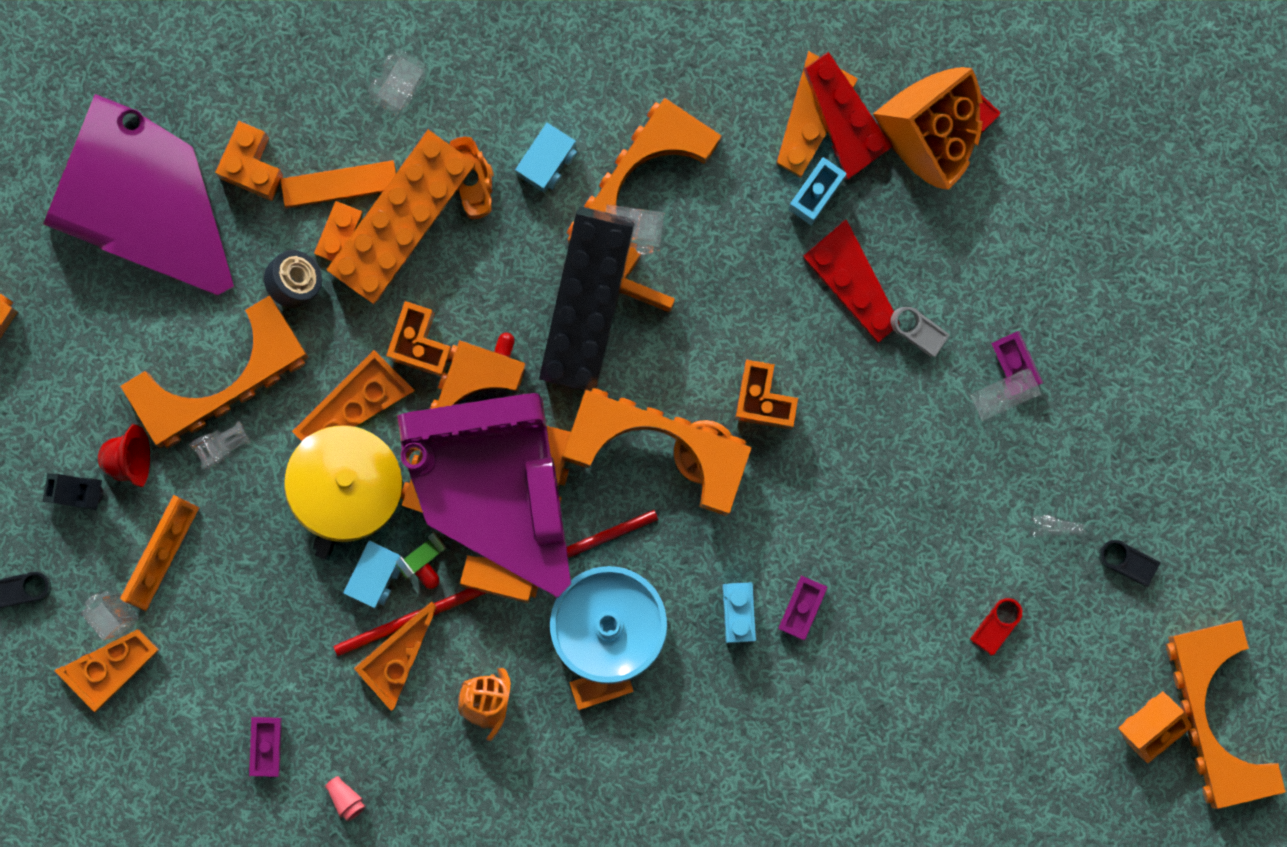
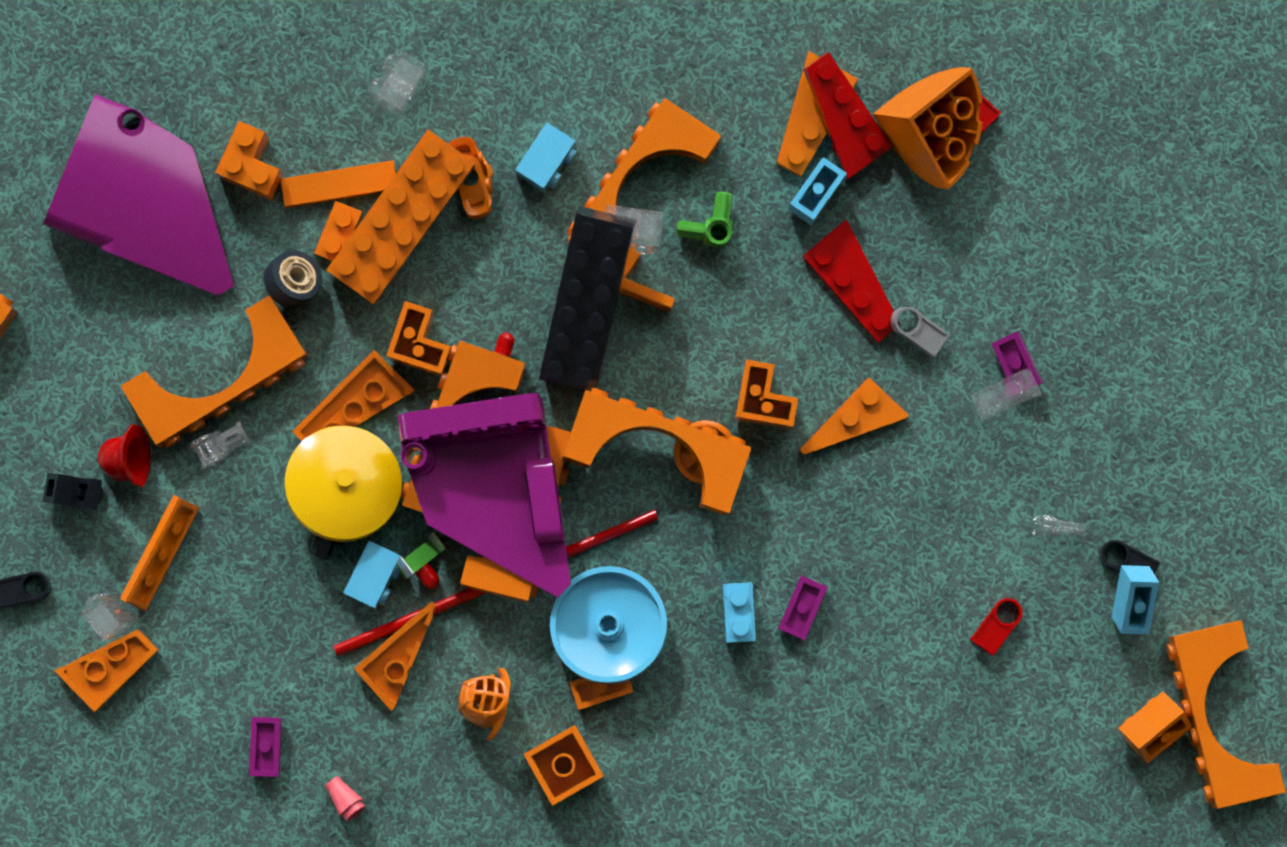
(563, 765): none -> orange brick
(719, 219): none -> bright green axle
(862, 412): none -> orange wing
(1135, 599): none -> medium azure brick

